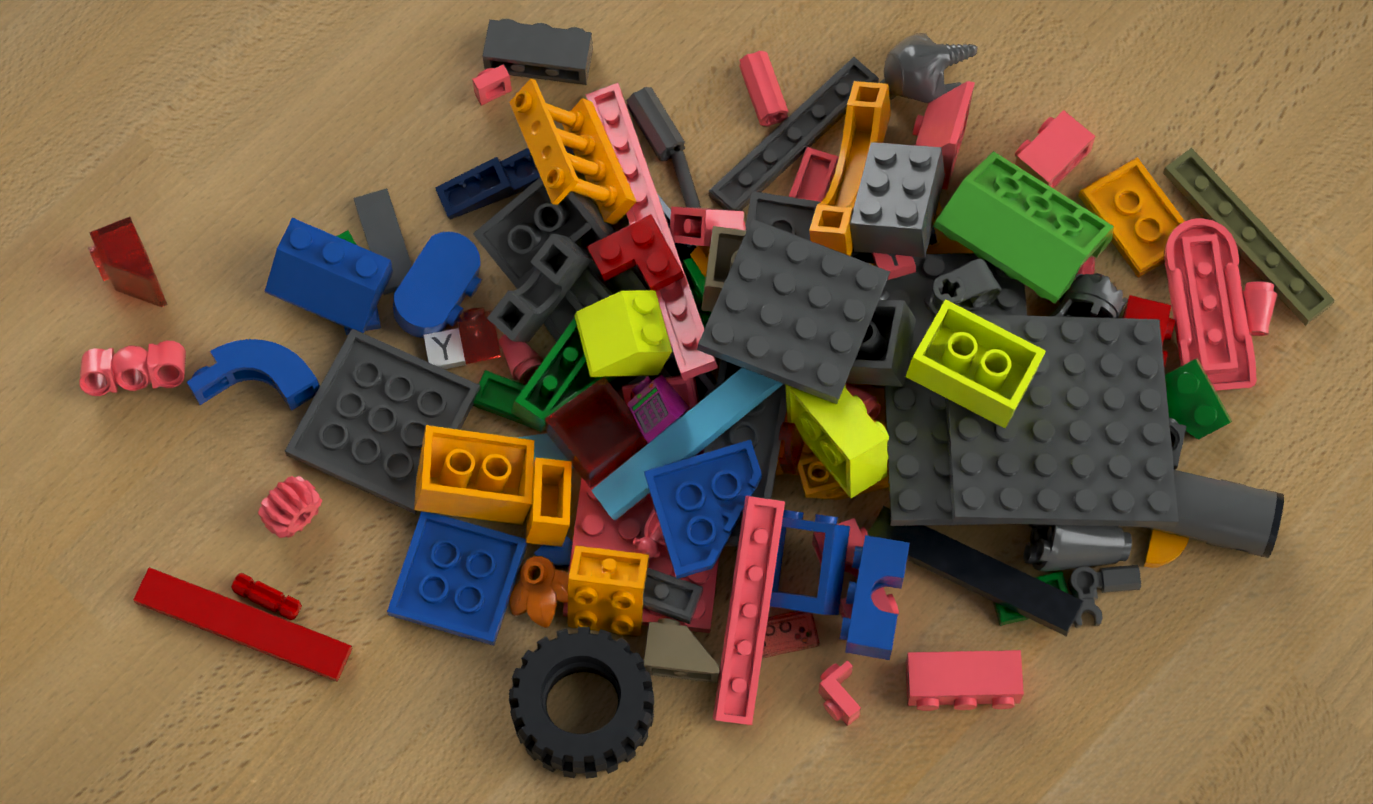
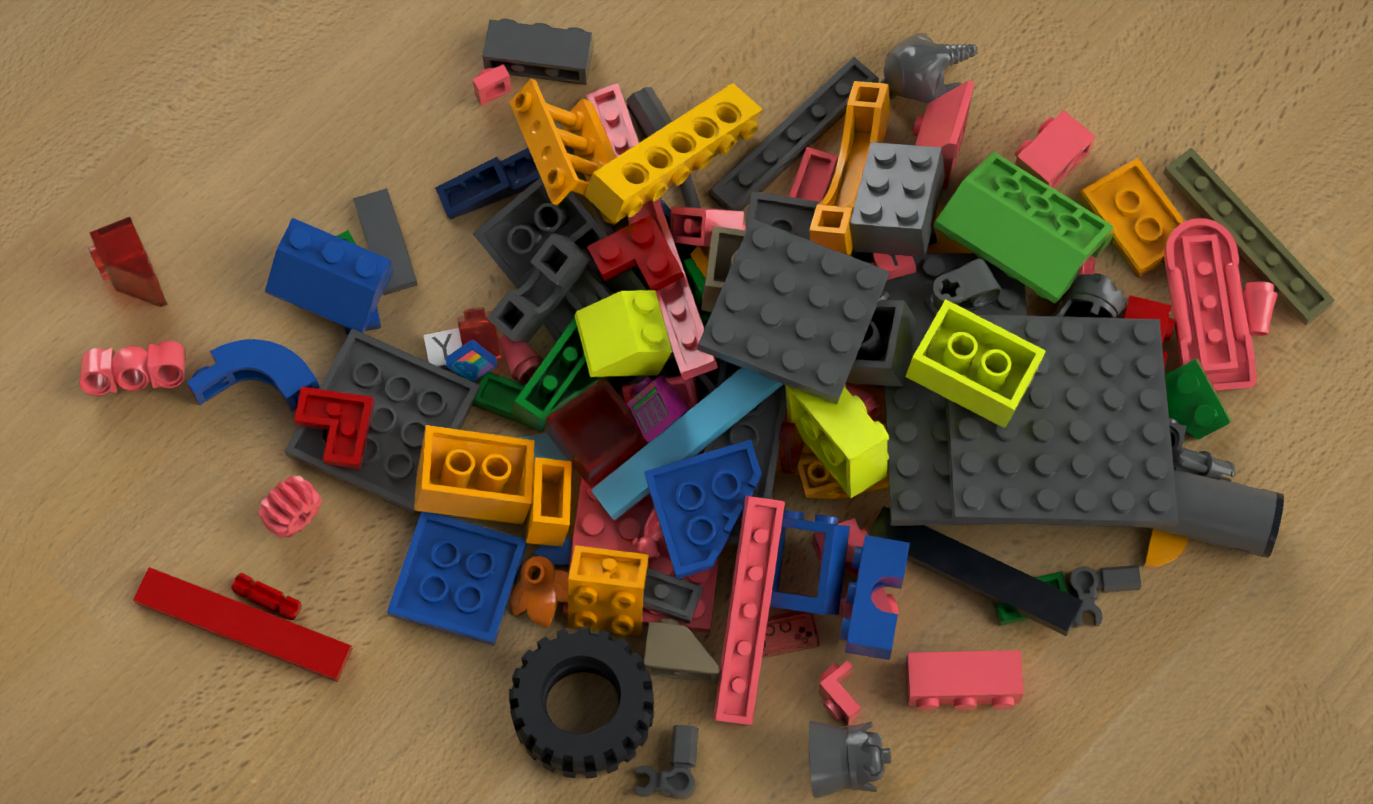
(345, 417): none -> red plate
(437, 284): blue brick -> none
(471, 361): none -> blue tile
(673, 153): none -> yellow brick
(680, 780): none -> dark grey bar
(763, 88): coral axle -> none
(845, 758): none -> dark grey hat
(1076, 546): dark grey cone -> none
(1202, 464): none -> dark grey axle

